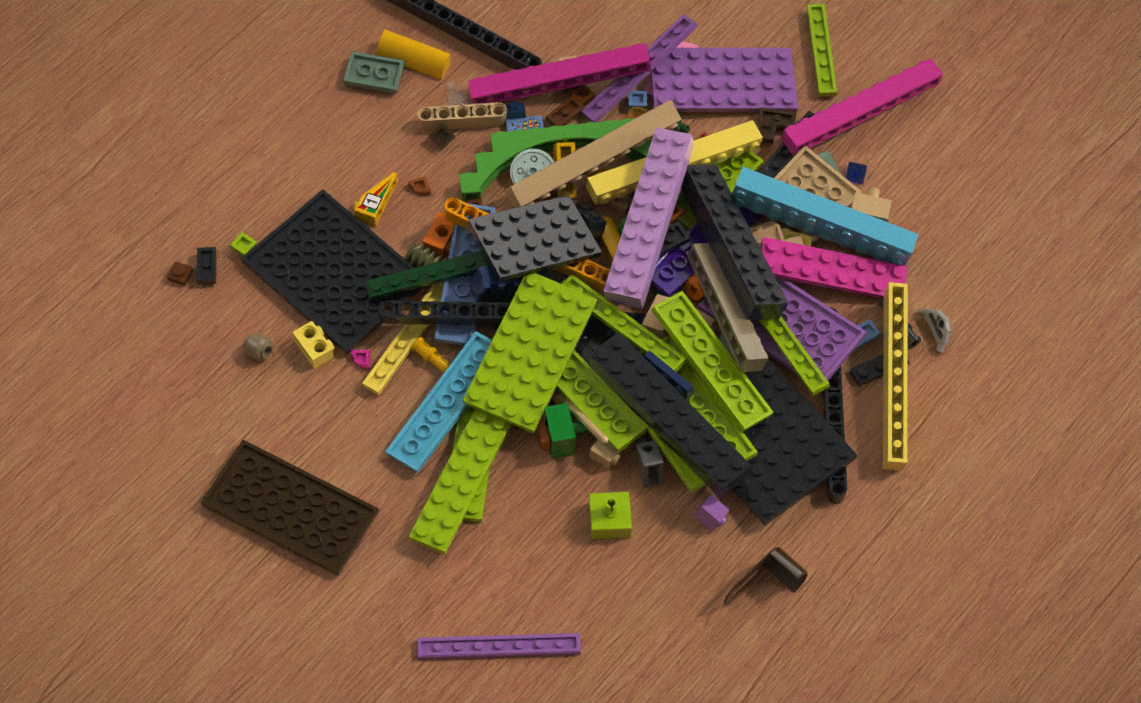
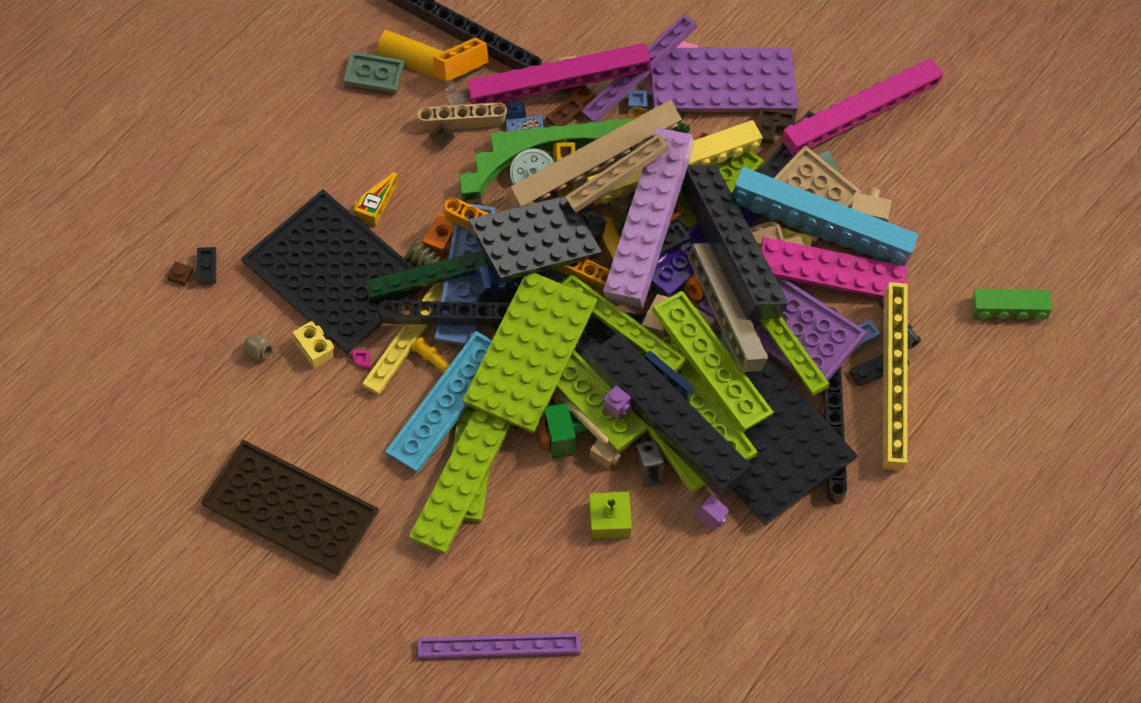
(243, 244): lime plate -> none
(420, 186): dark orange tile -> none
(460, 59): none -> light orange brick
(617, 172): none -> tan plate
(617, 403): none -> medium lavender brick
(781, 565): dark brown piece -> none
(821, 50): lime plate -> none
(856, 172): clear blue plate -> none
(939, 326): light grey piece -> none
(1011, 303): none -> bright green brick

